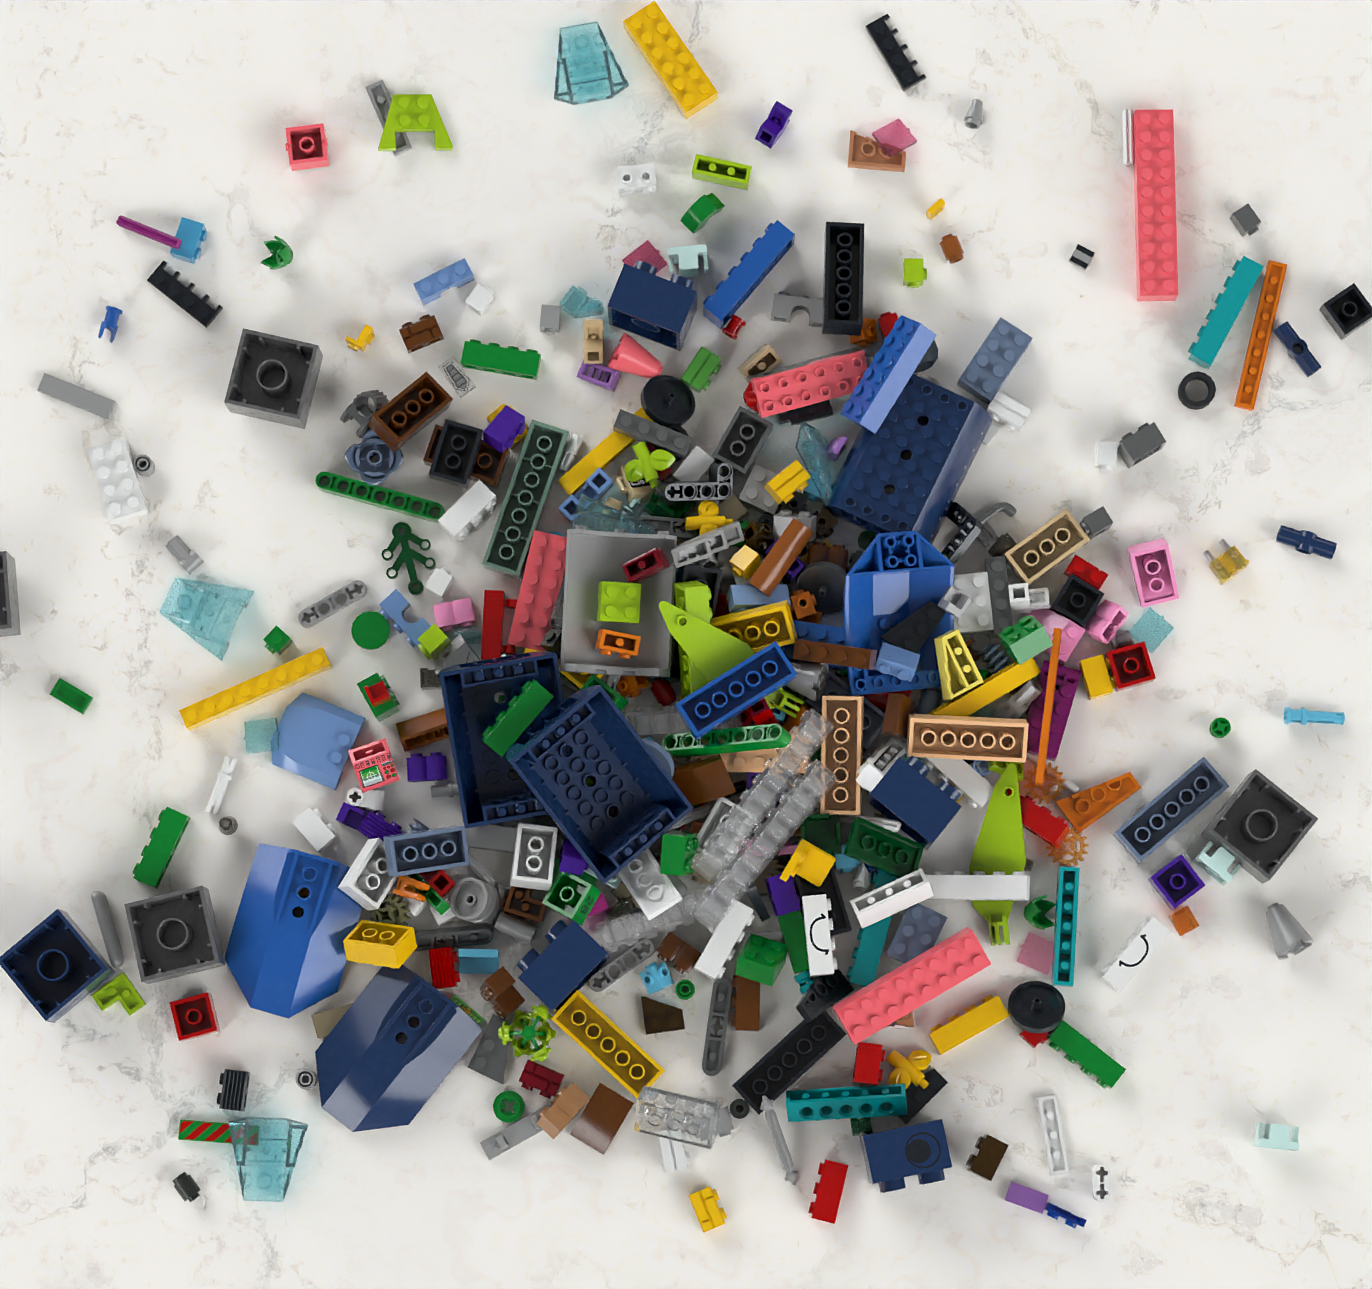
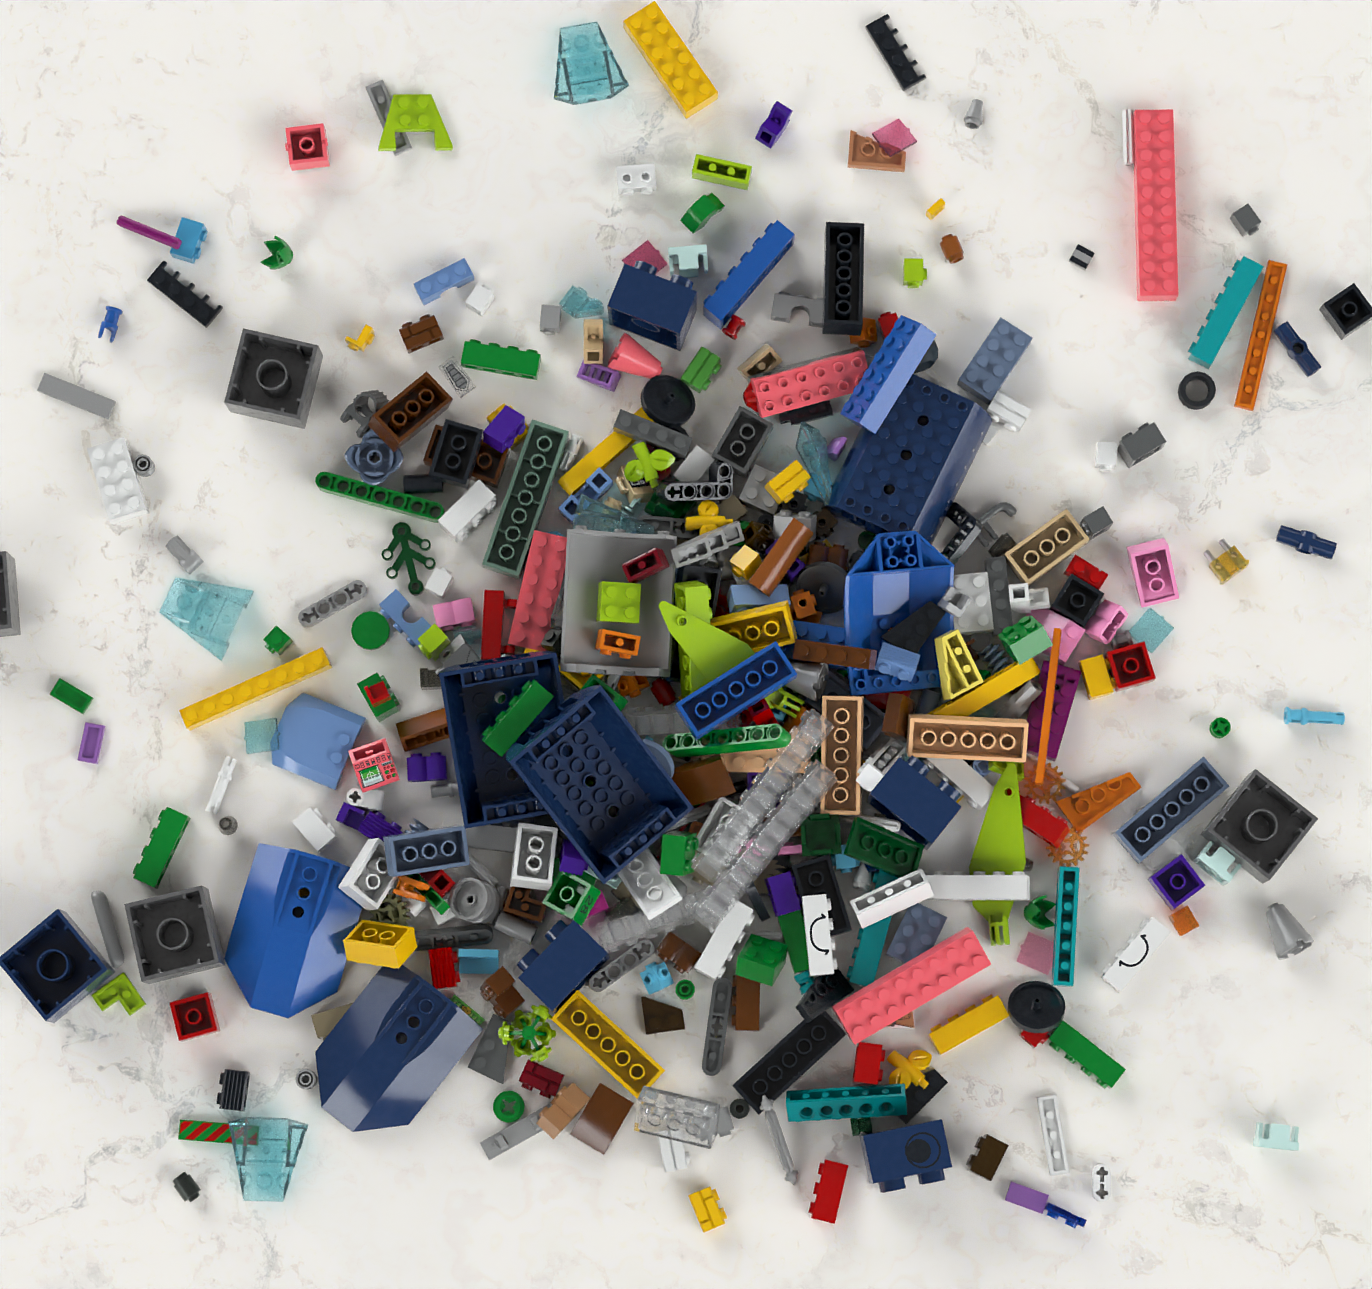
(91, 743): none -> medium lavender tile
(421, 484): none -> black pin
(809, 863): yellow bracket -> none

